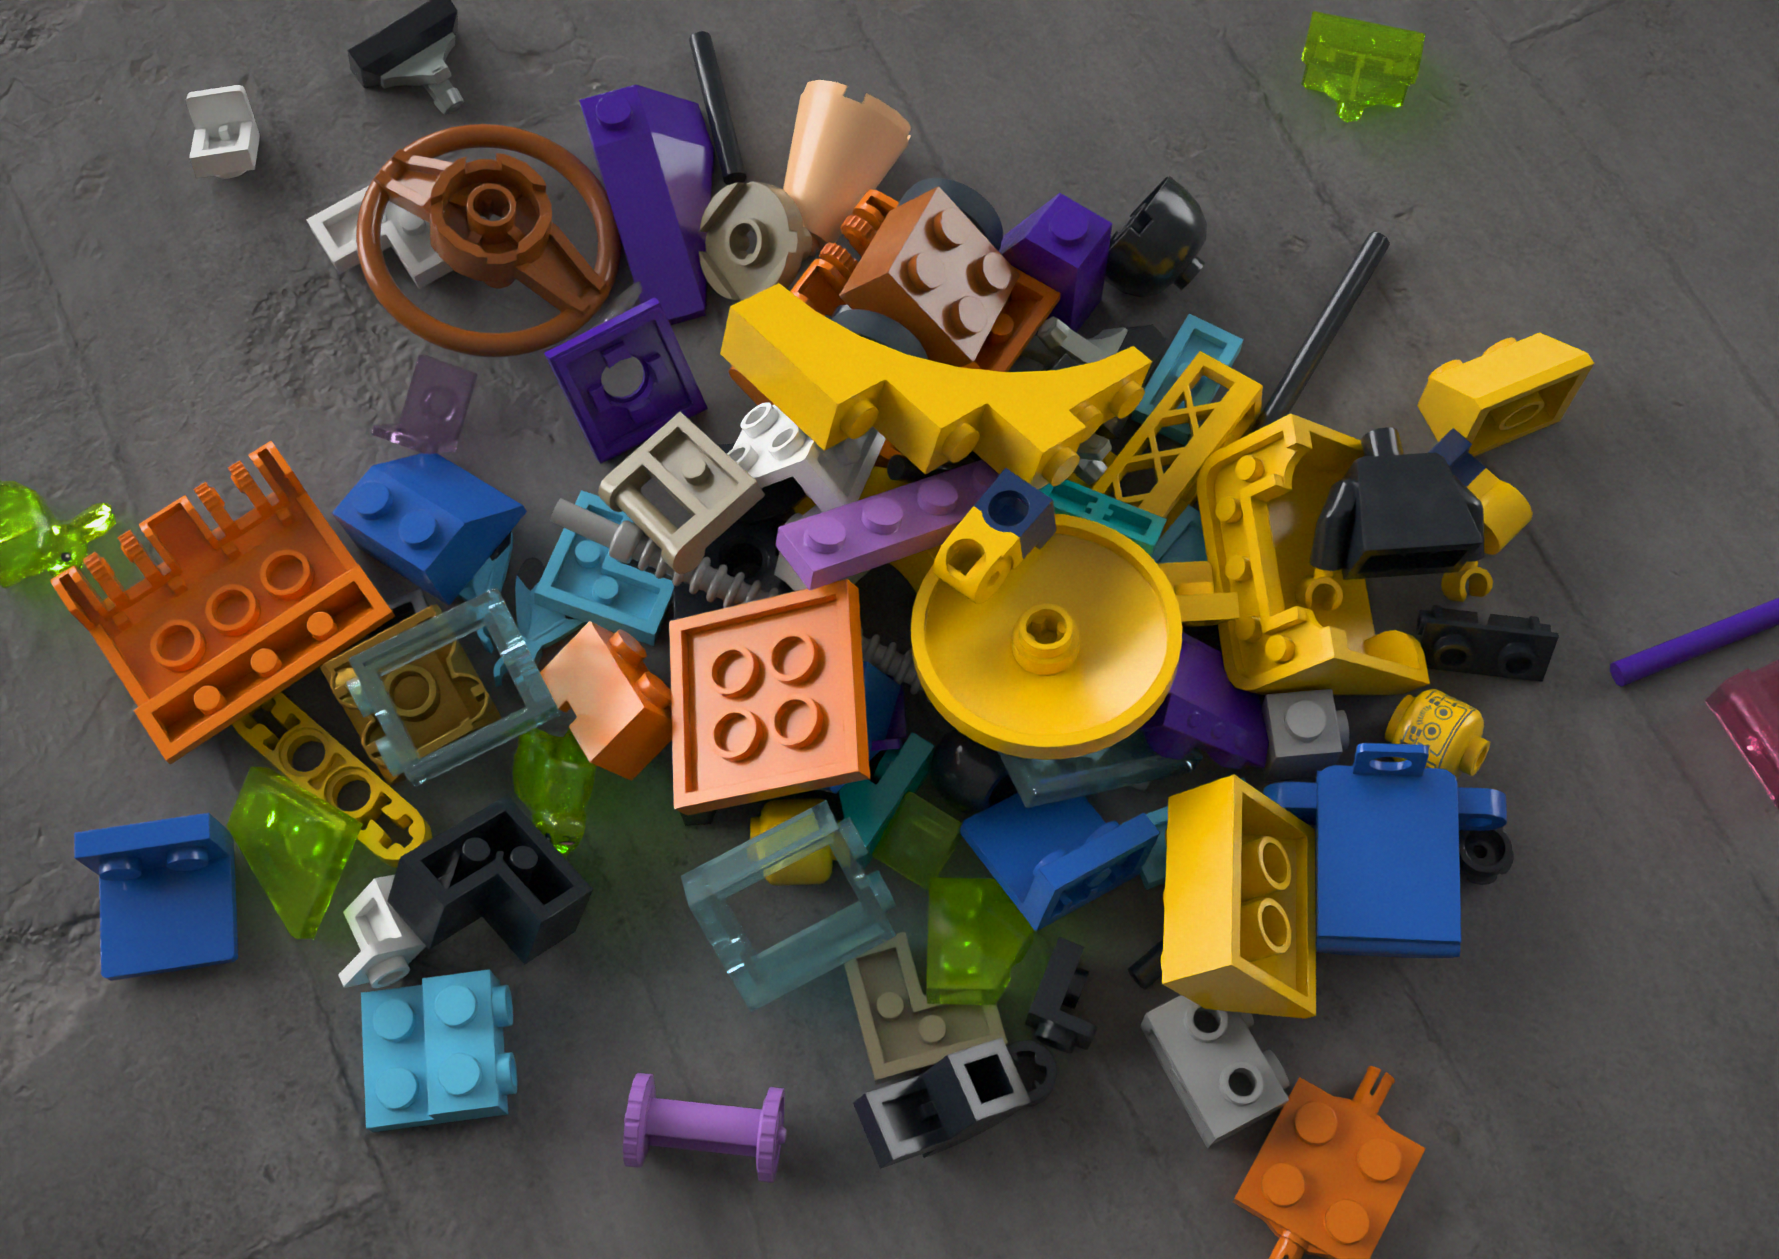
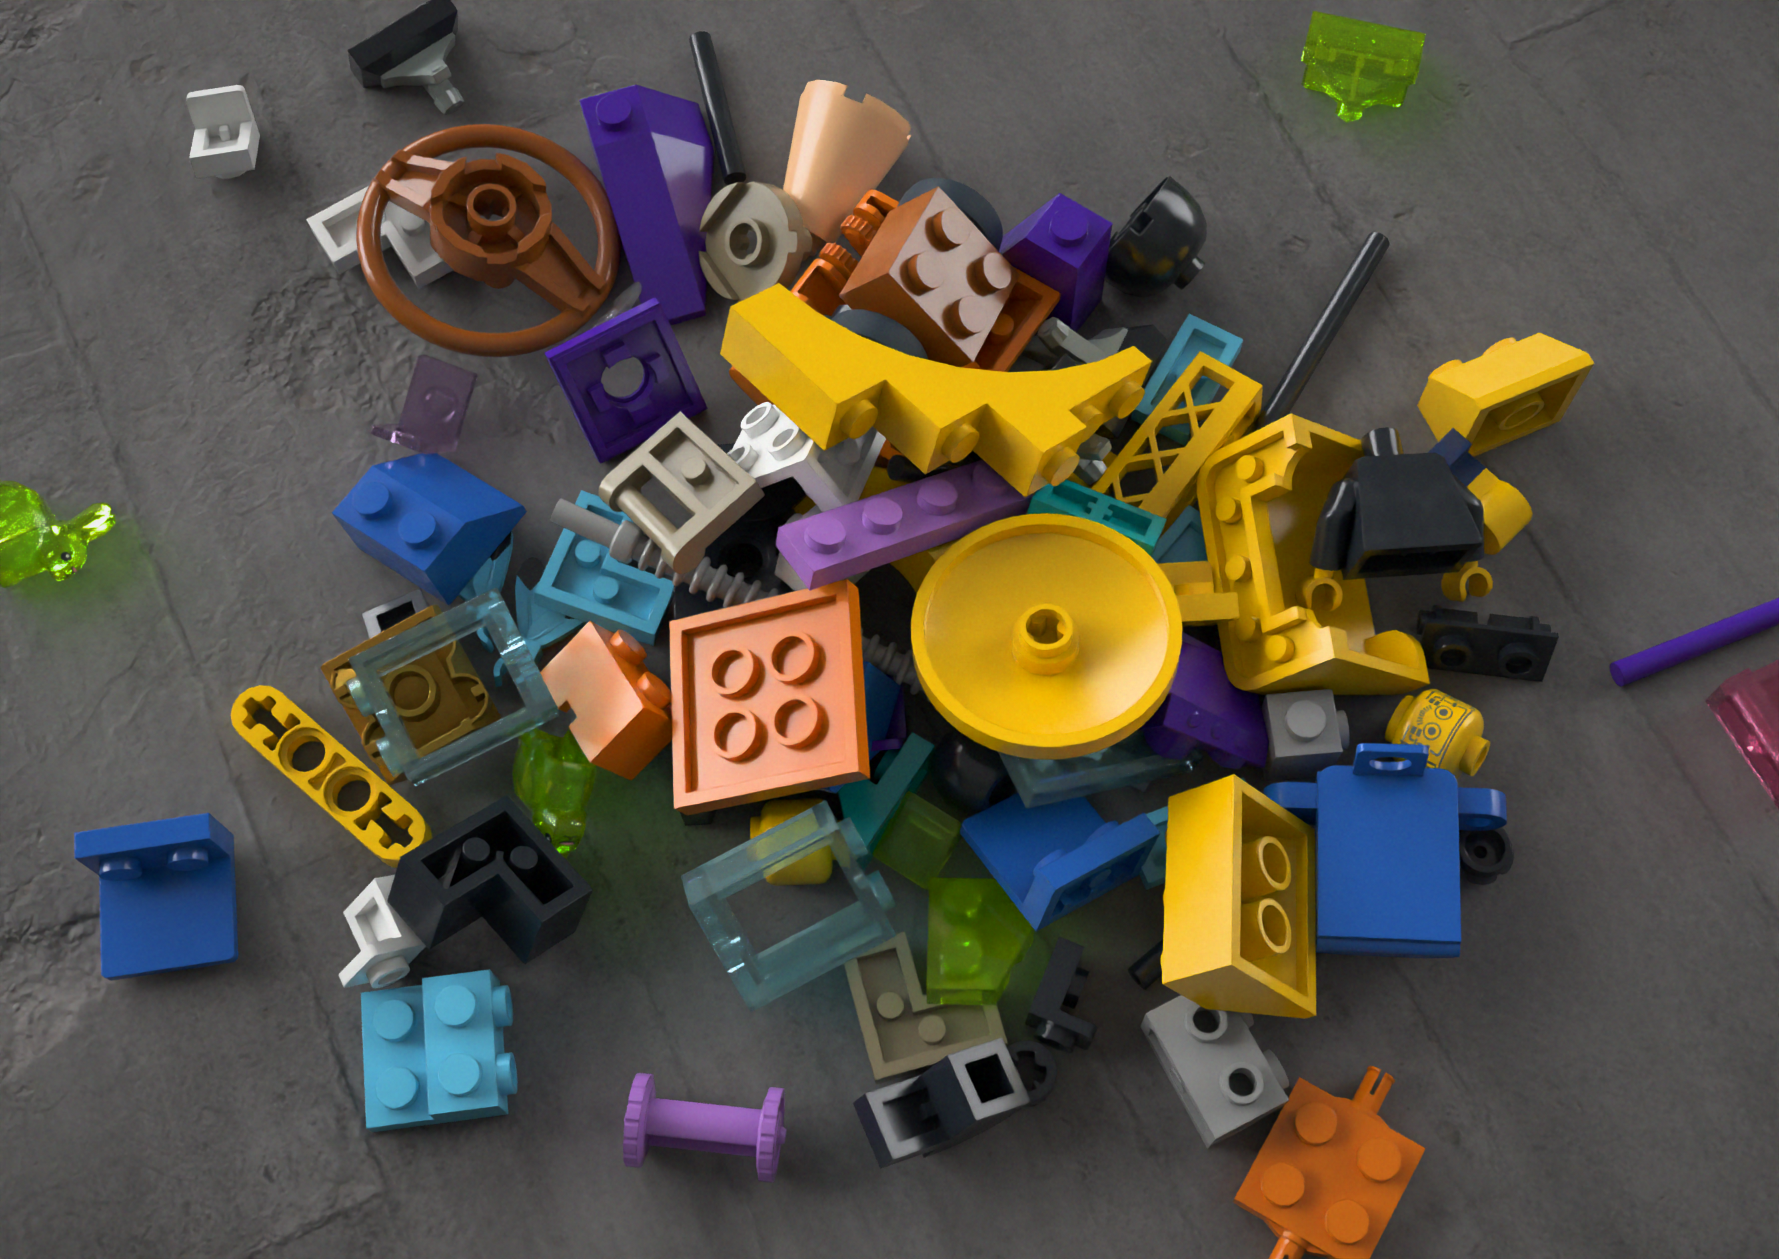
(228, 608): orange slope -> none
(292, 846): clear neon green wing -> none
(995, 537): leg -> none

